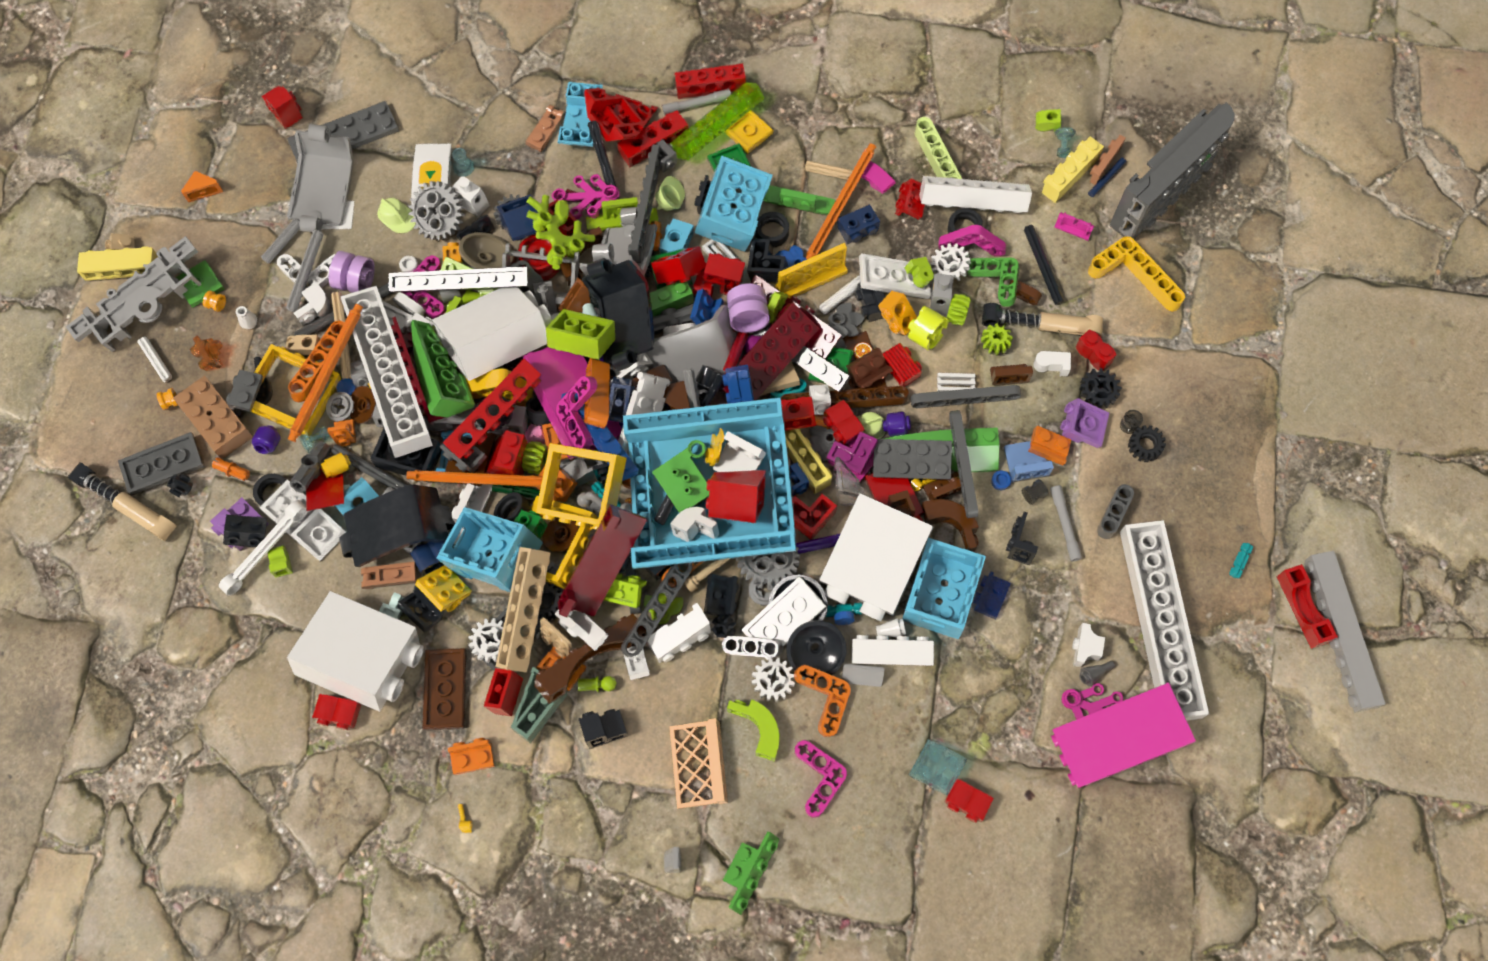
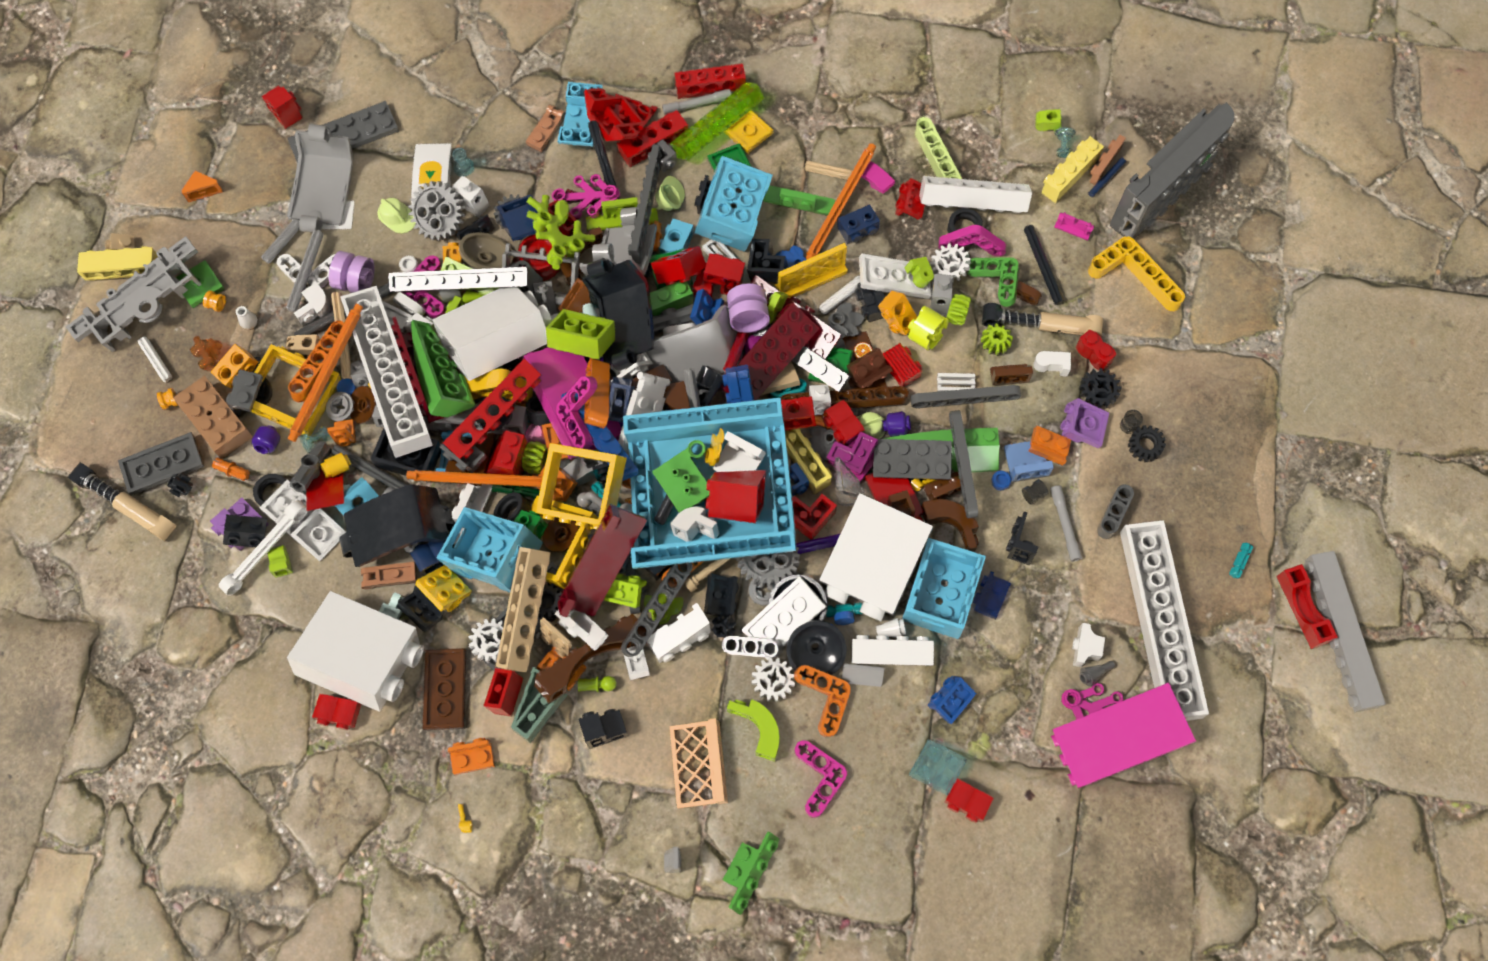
(232, 363): none -> light orange brick
(777, 218): black tyre -> none
(952, 698): none -> blue bracket

